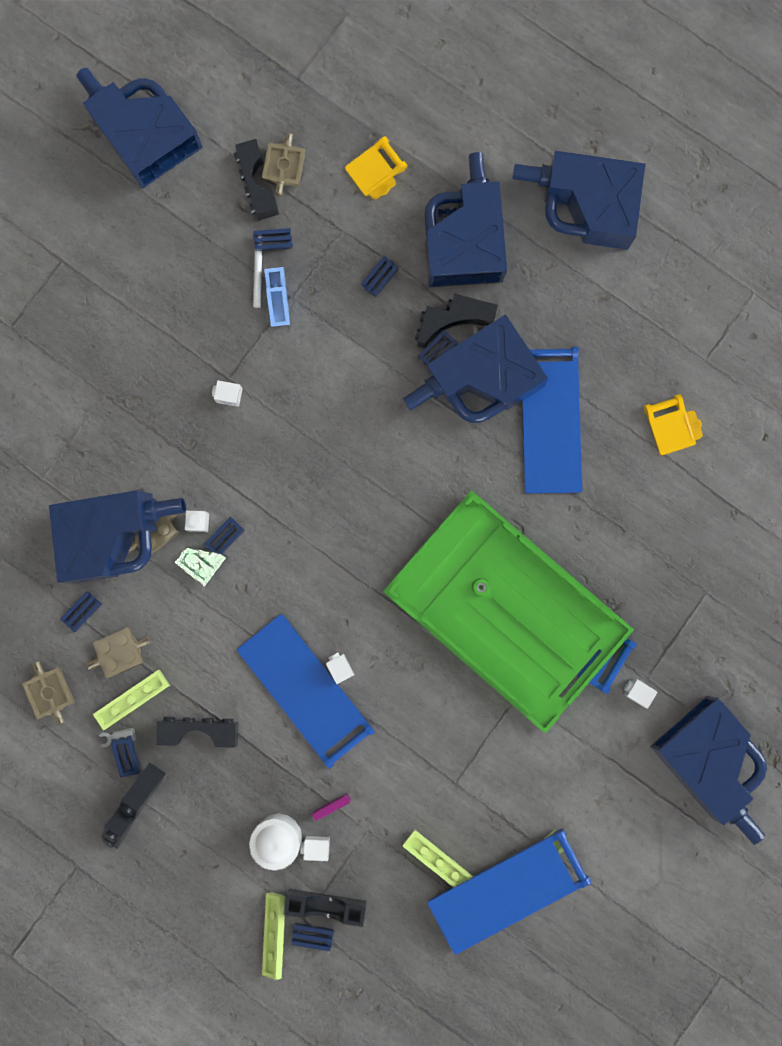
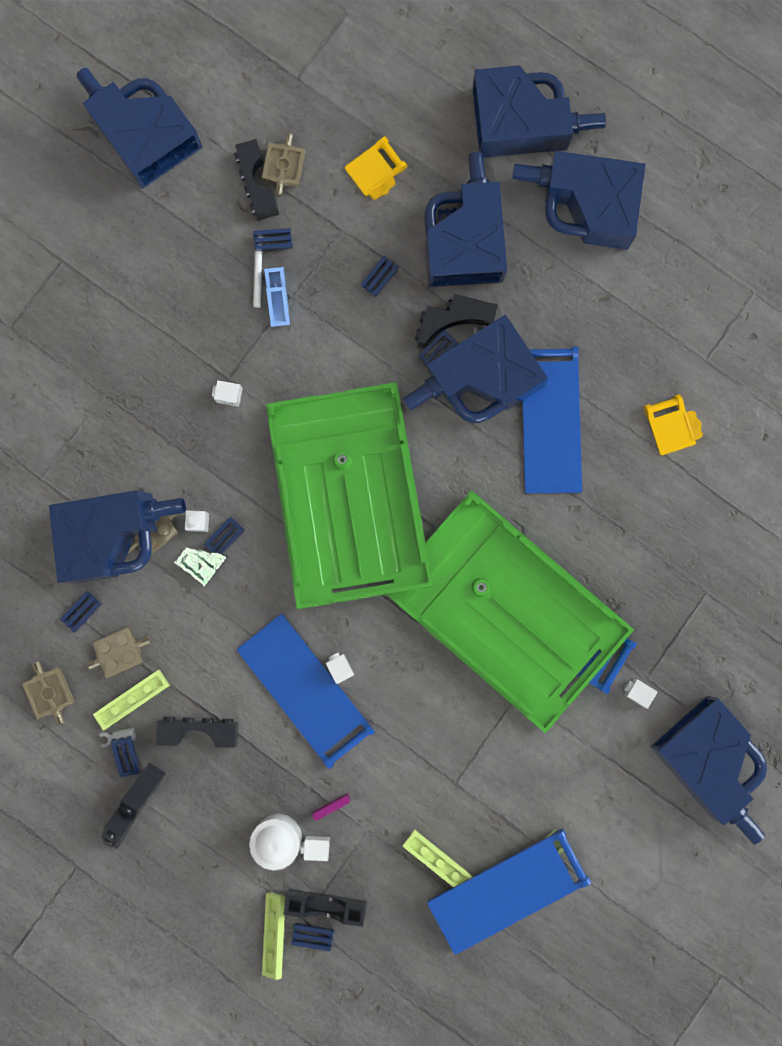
(348, 495): none -> bright green piece
(518, 118): none -> dark blue piece

